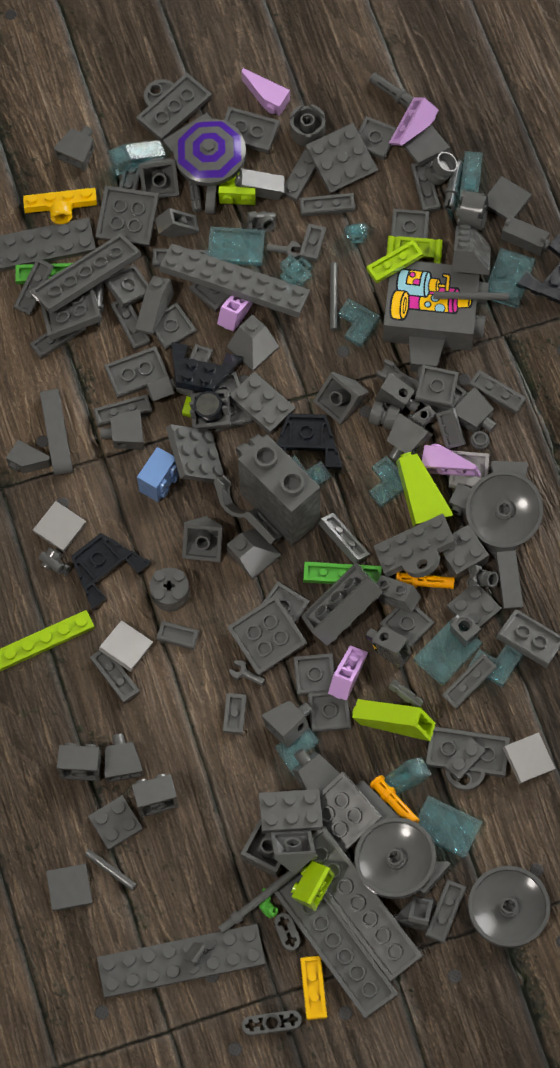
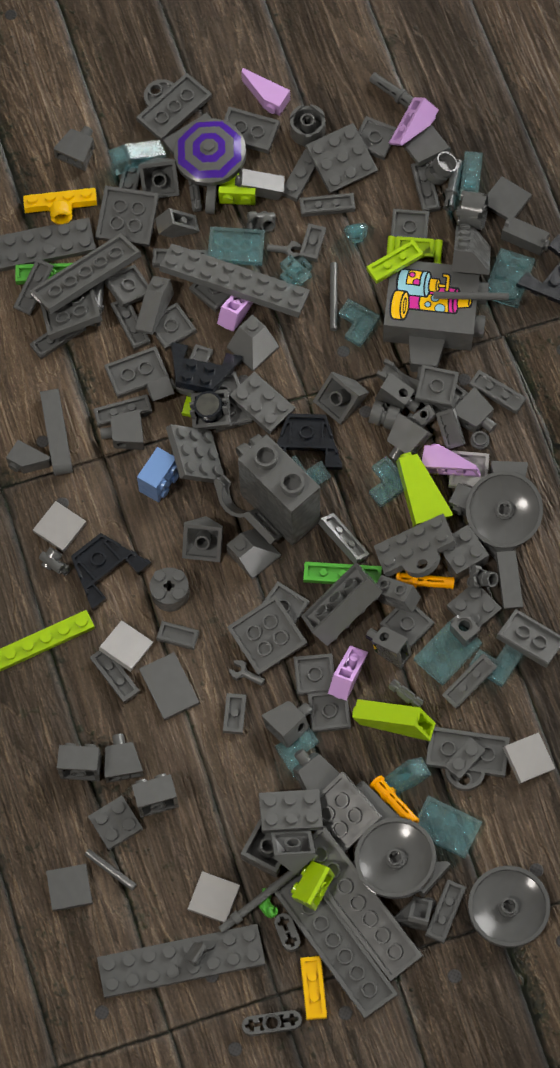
(169, 686): none -> dark grey tile
(213, 897): none -> light grey tile

